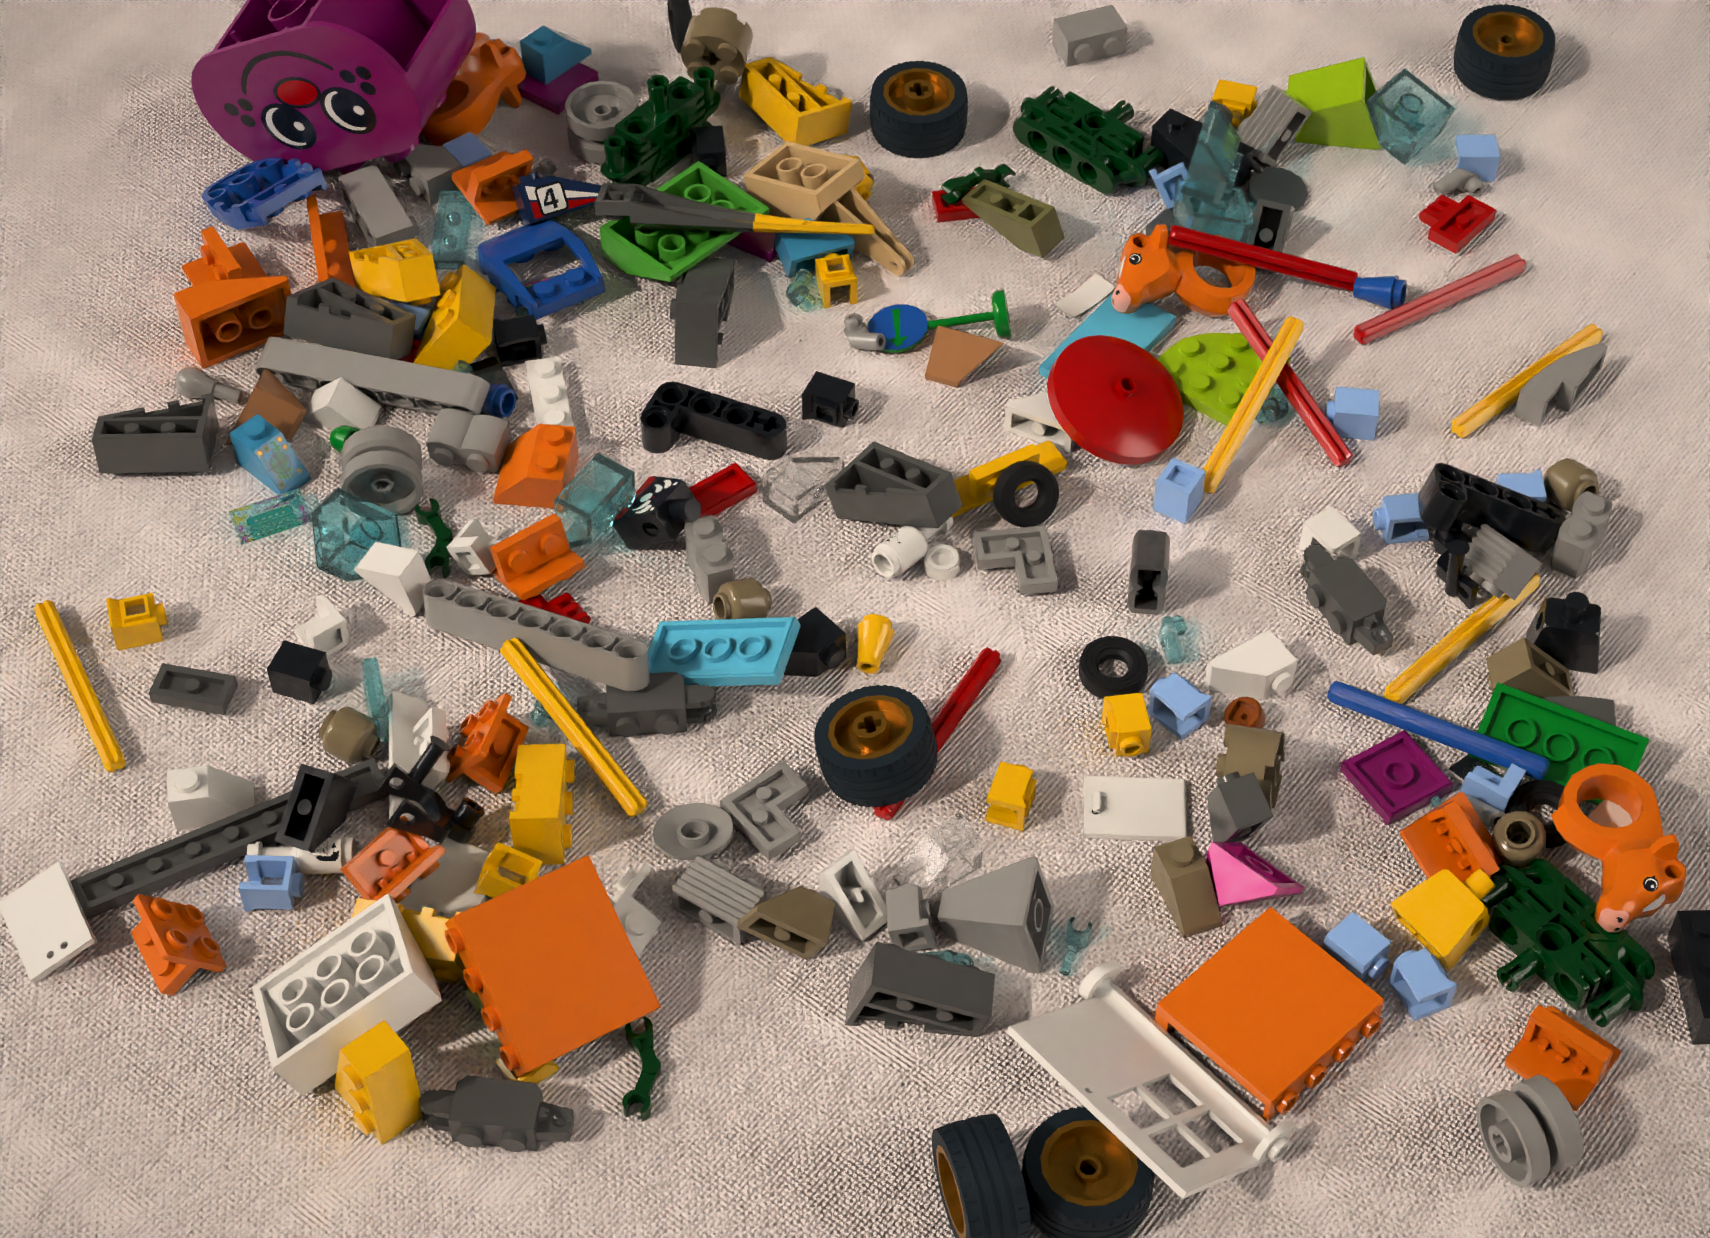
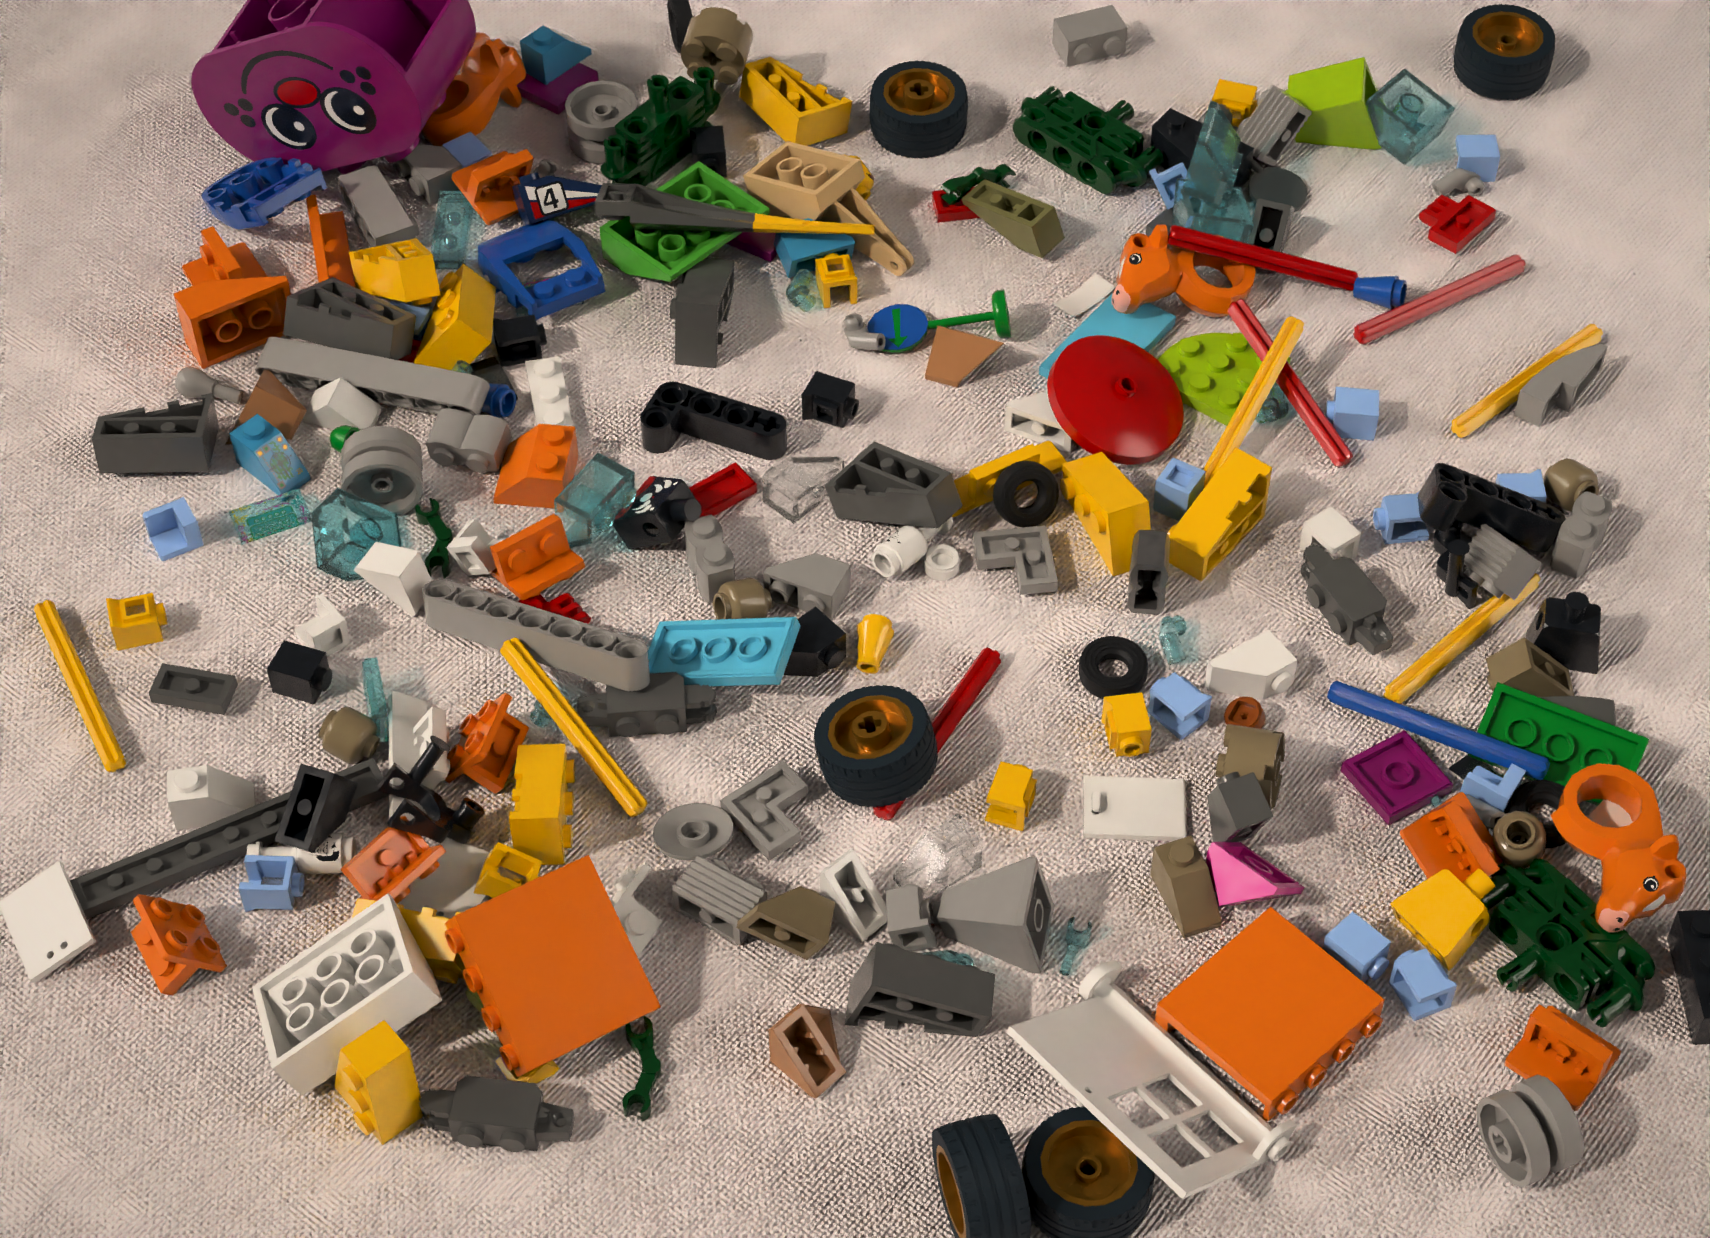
(172, 529): none -> light blue panel
(806, 1048): none -> medium nougat slope
(809, 583): none -> light grey slope
(1106, 507): none -> yellow wedge
(1220, 515): none -> yellow wedge

